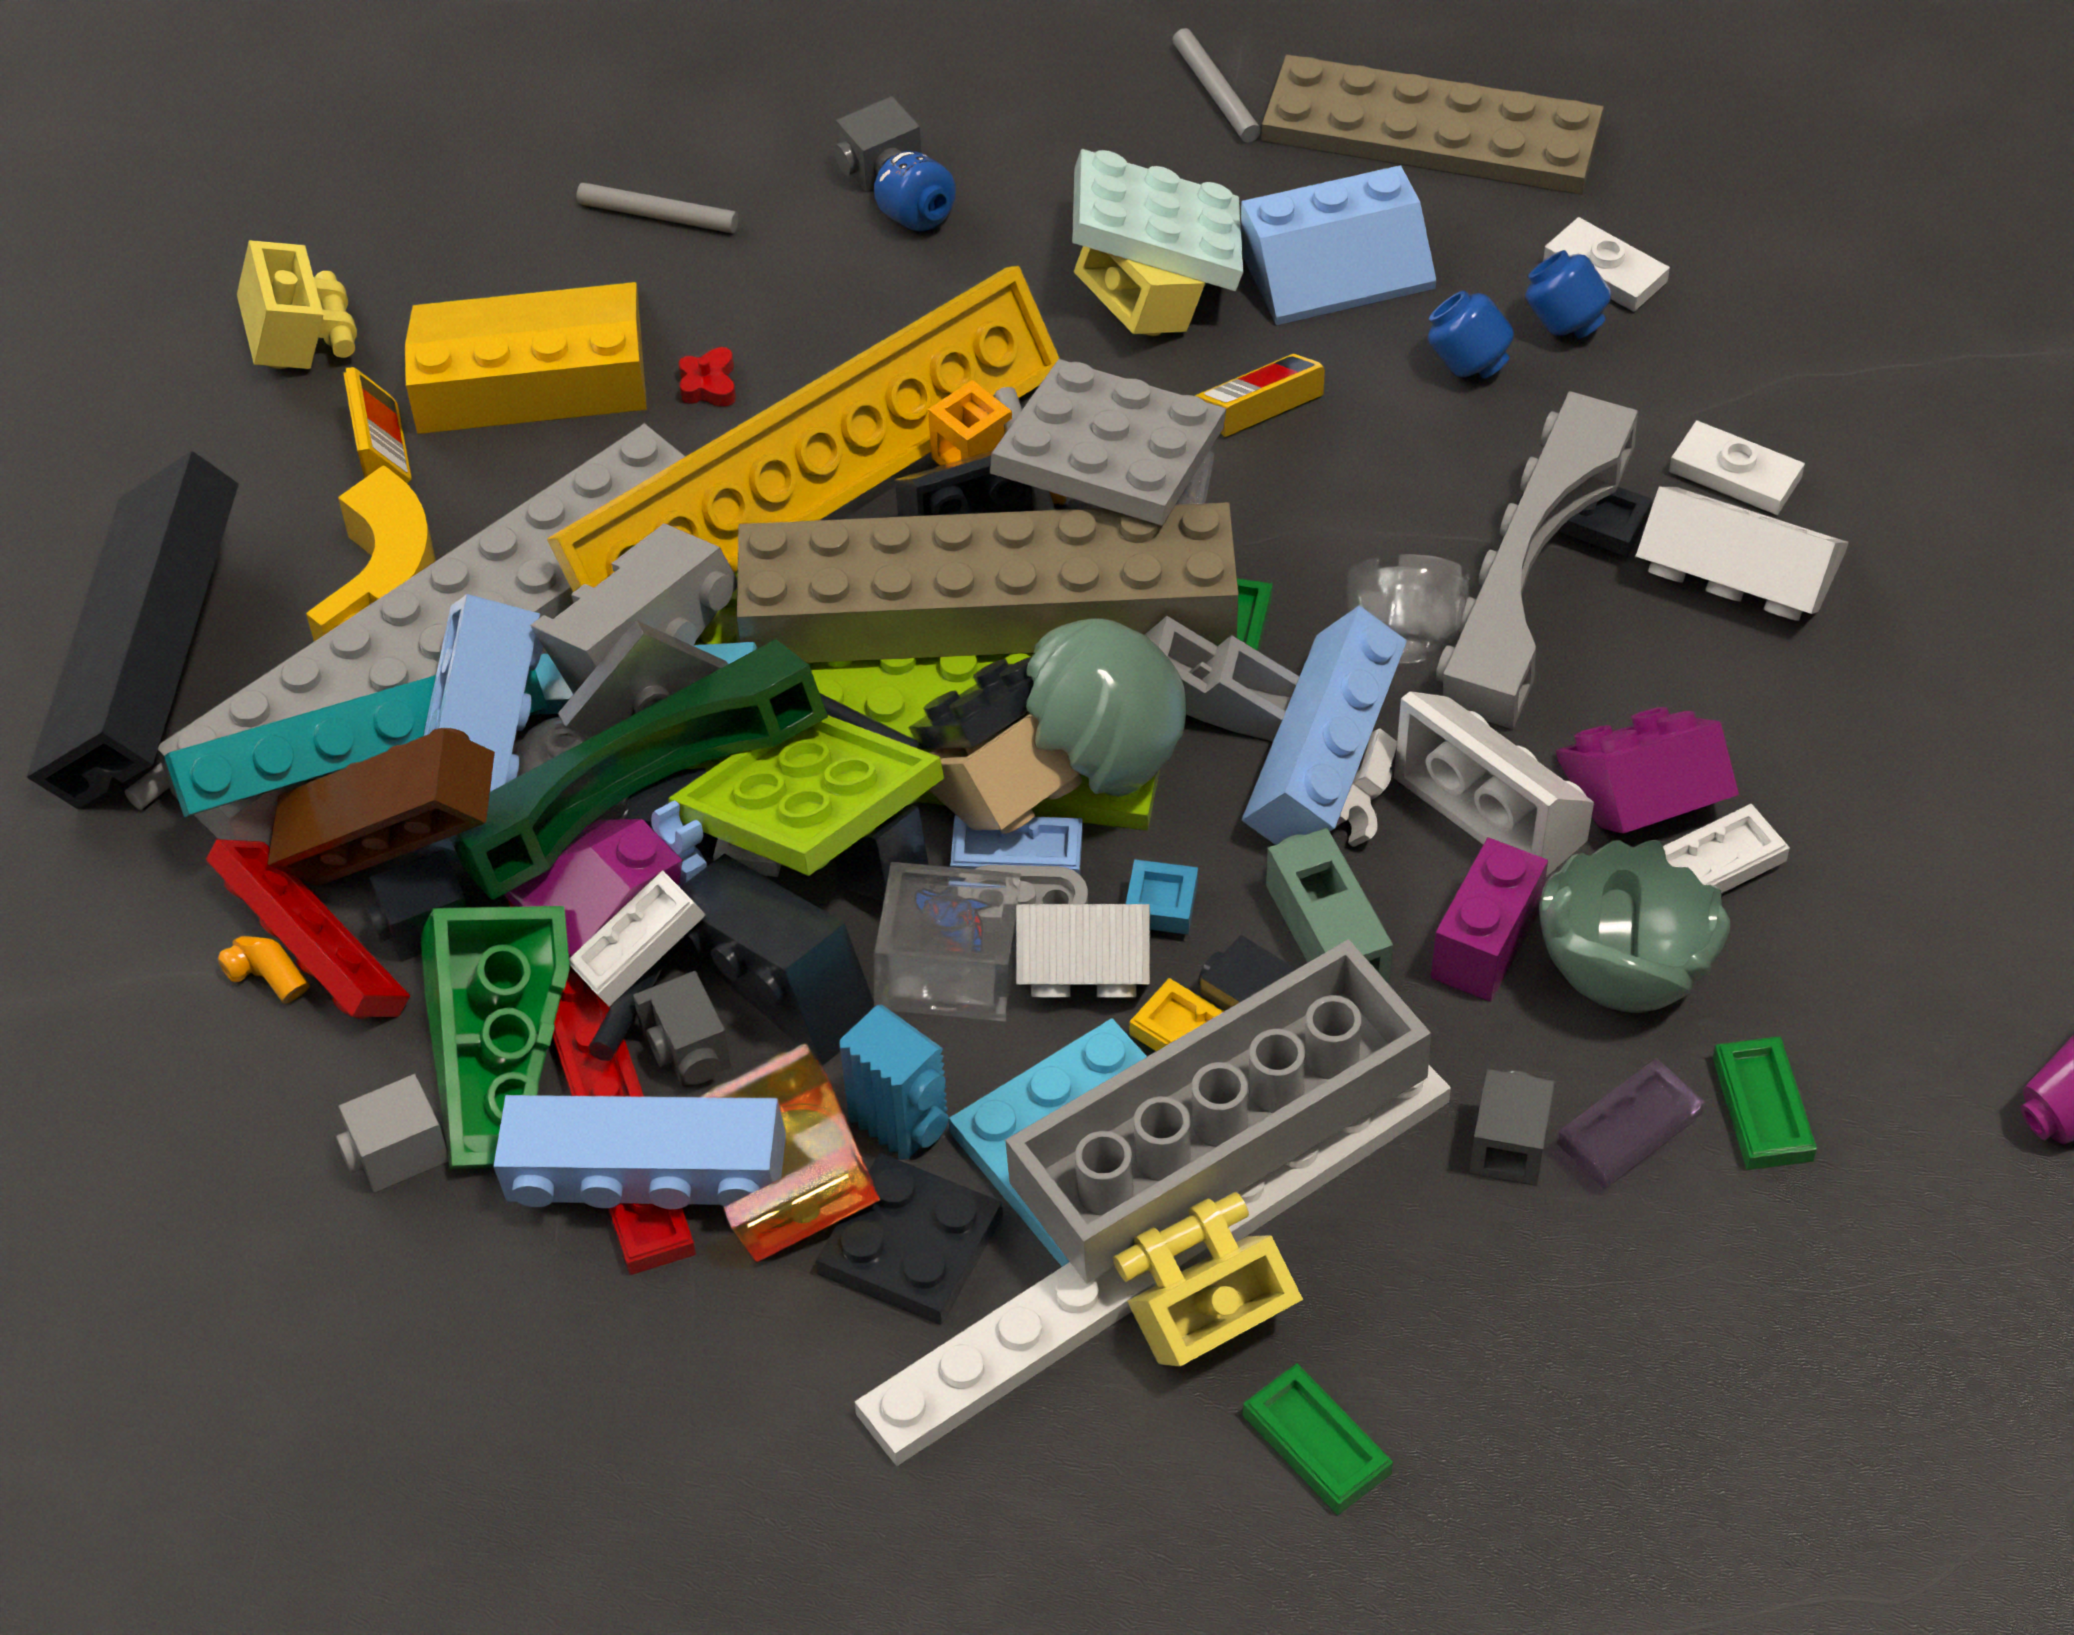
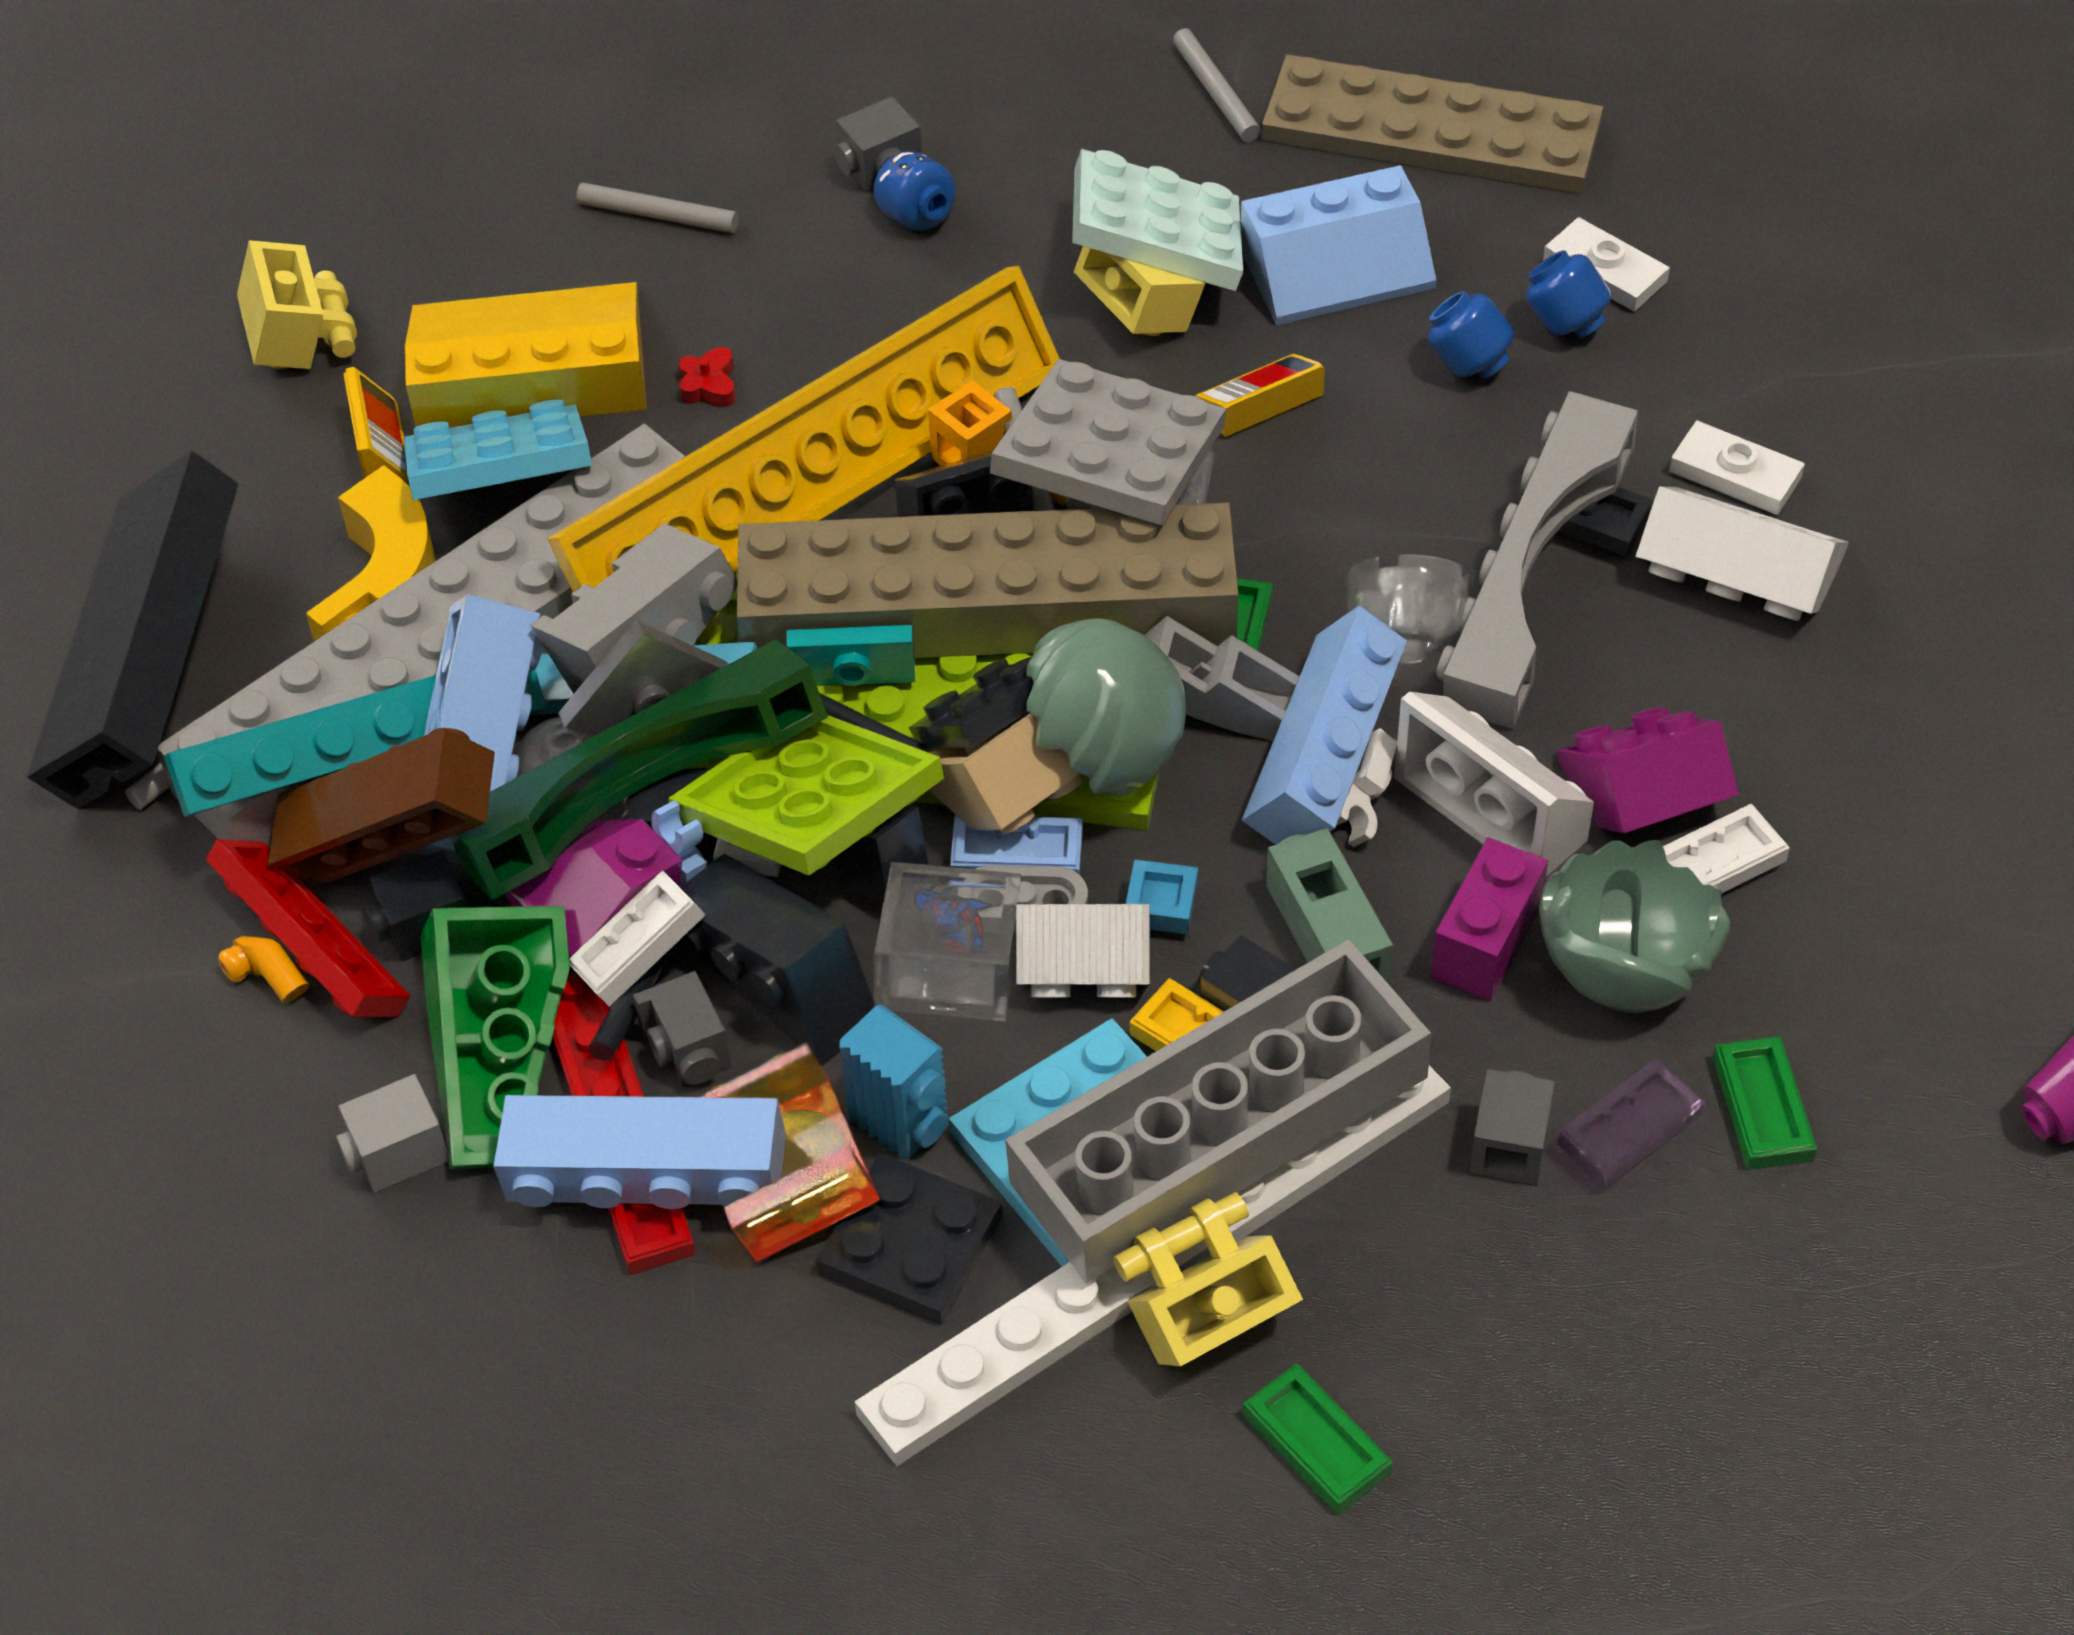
(495, 449): none -> medium azure plate
(856, 654): none -> teal plate

